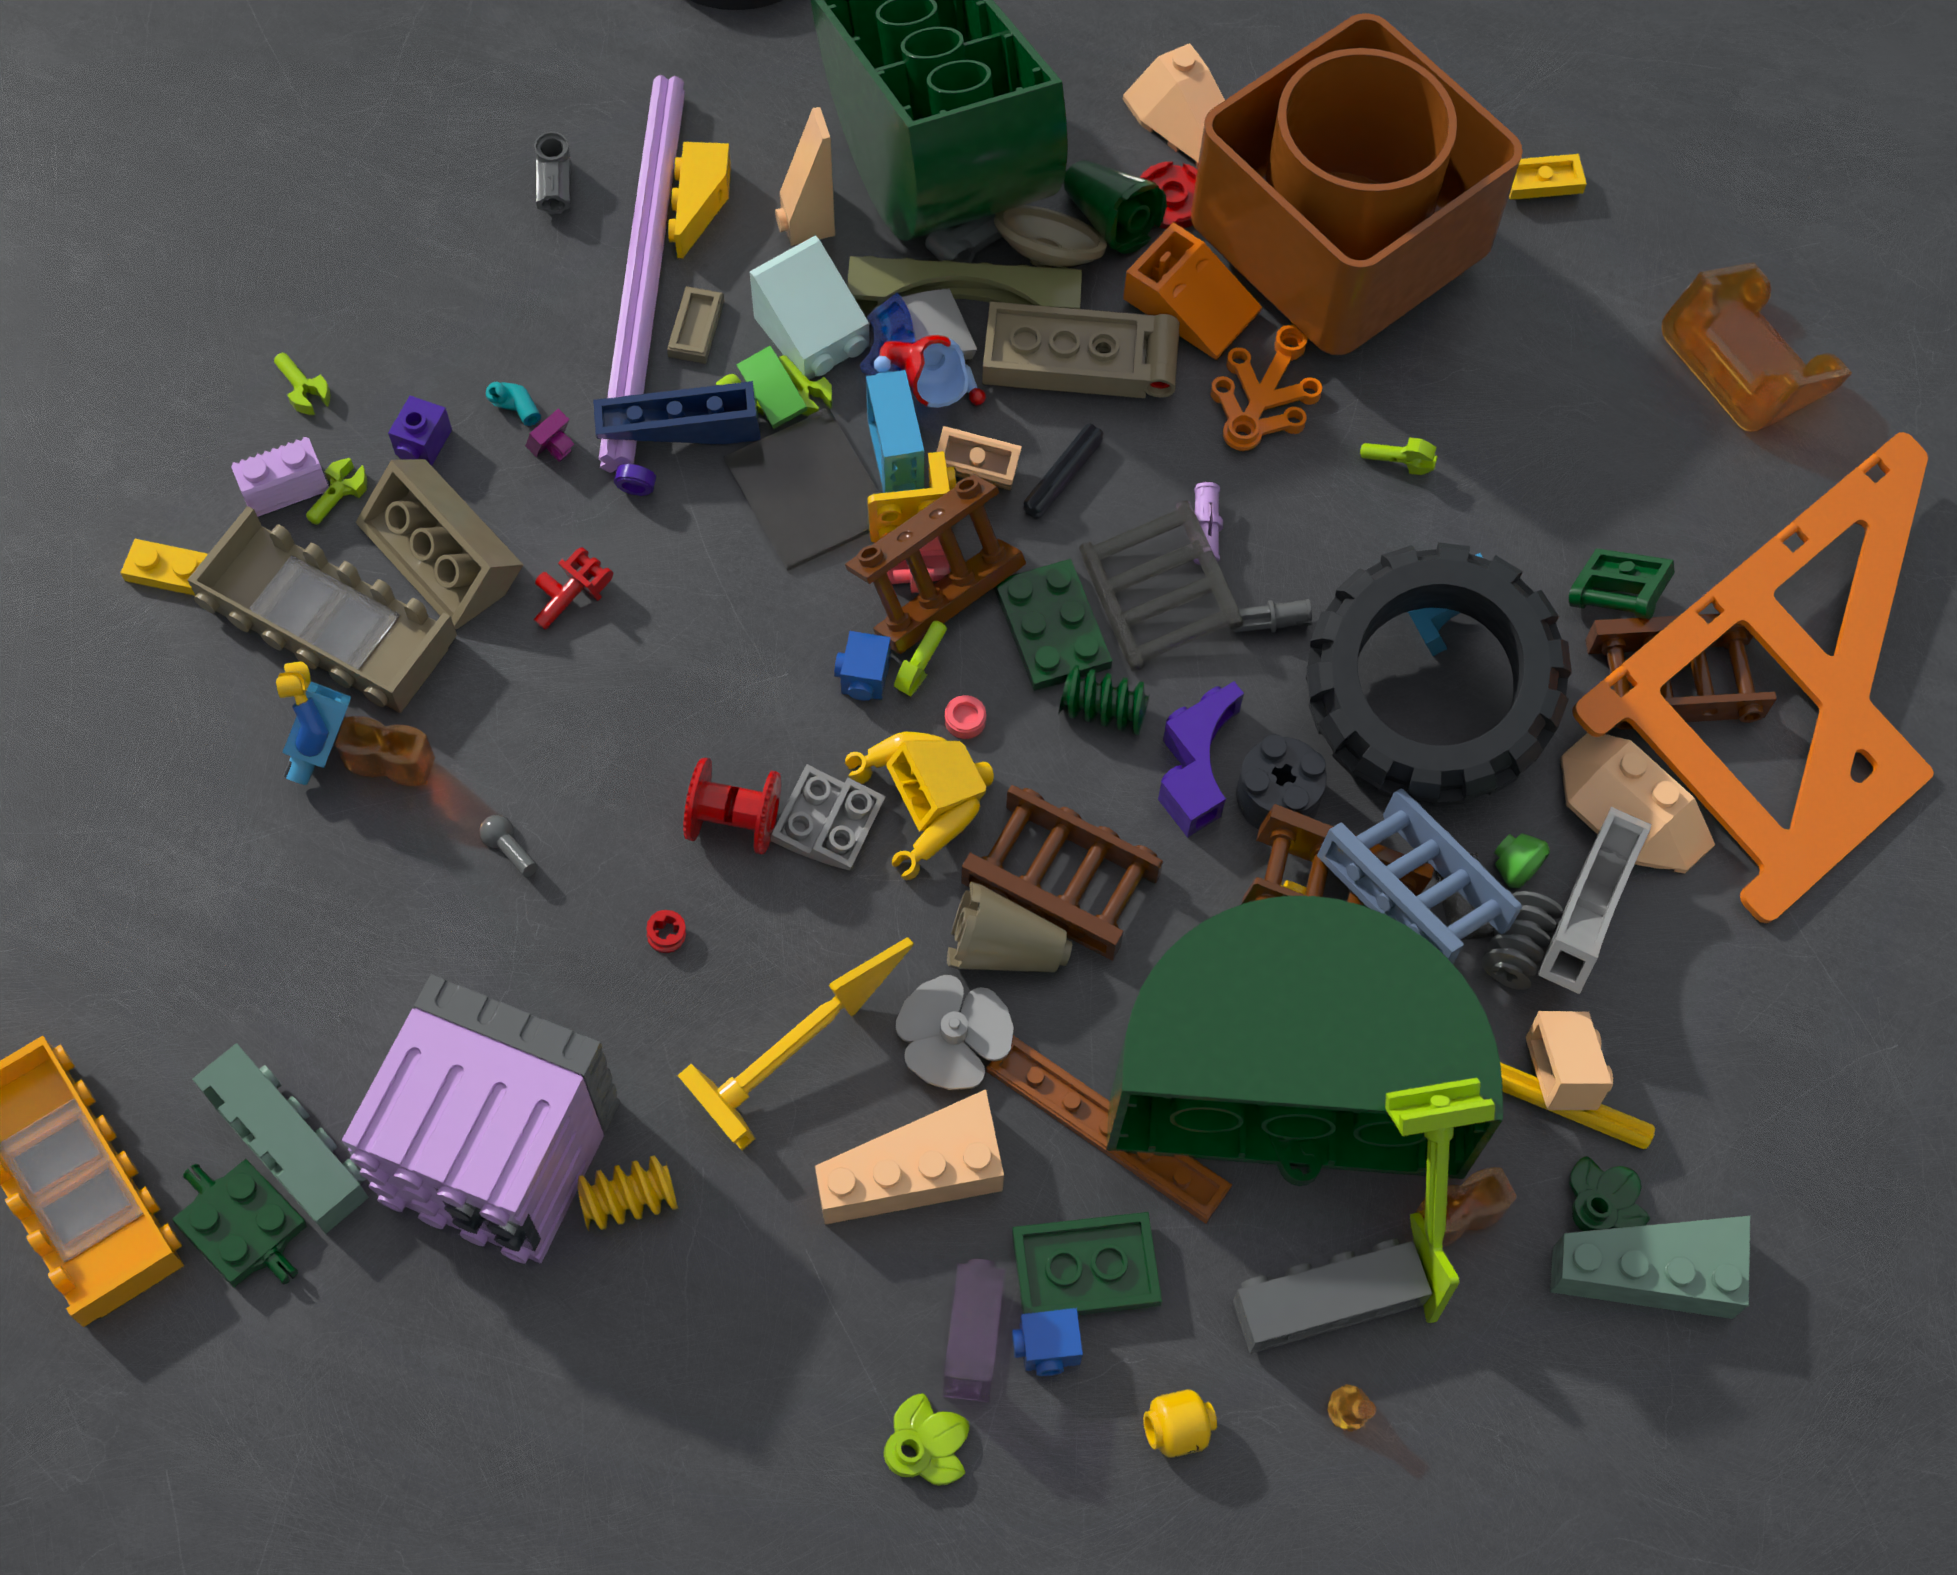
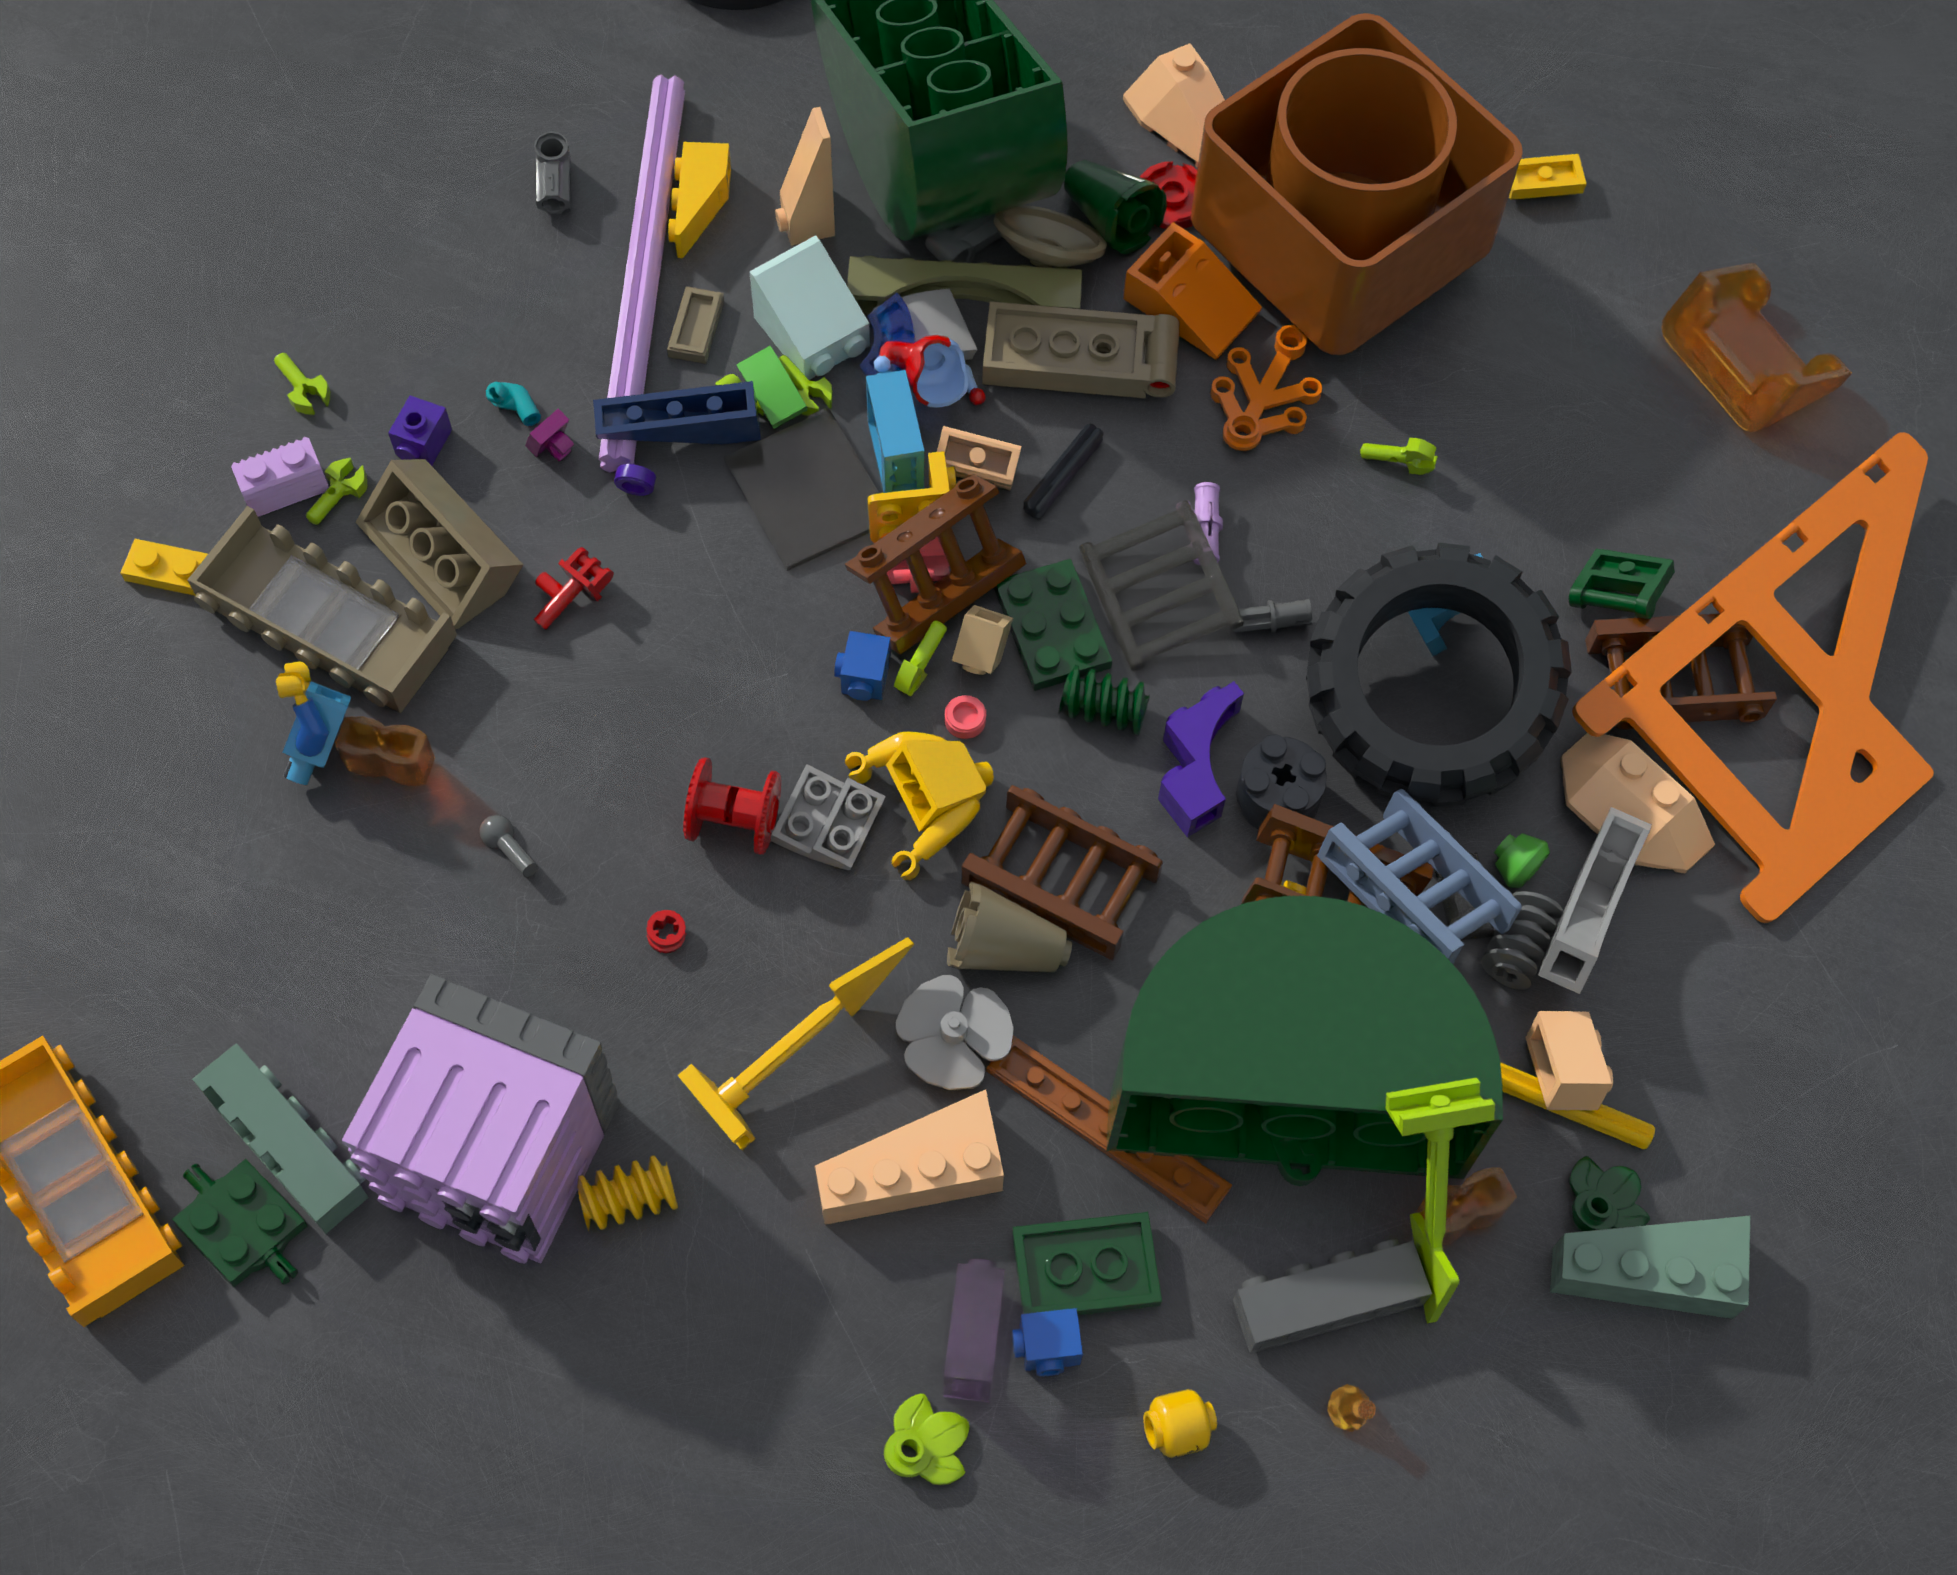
(982, 640): none -> tan brick

